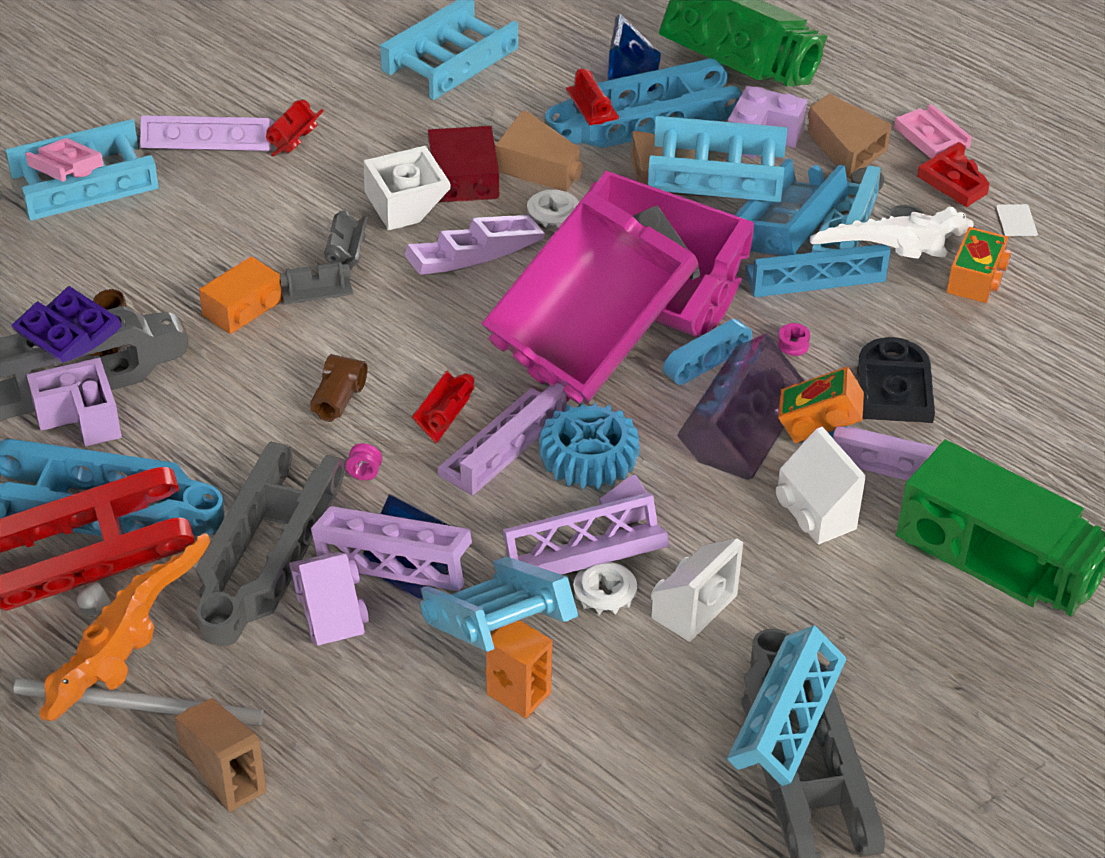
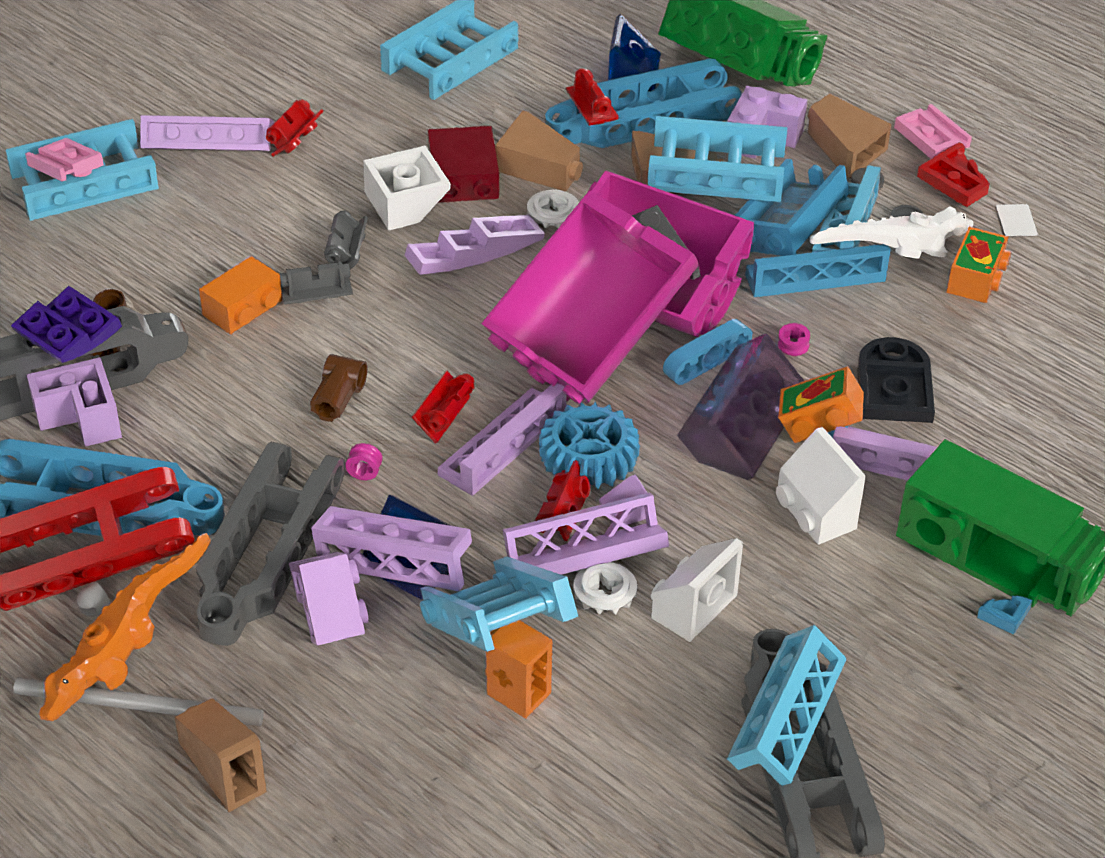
(565, 496): none -> red hinge
(1005, 613): none -> dark azure tile

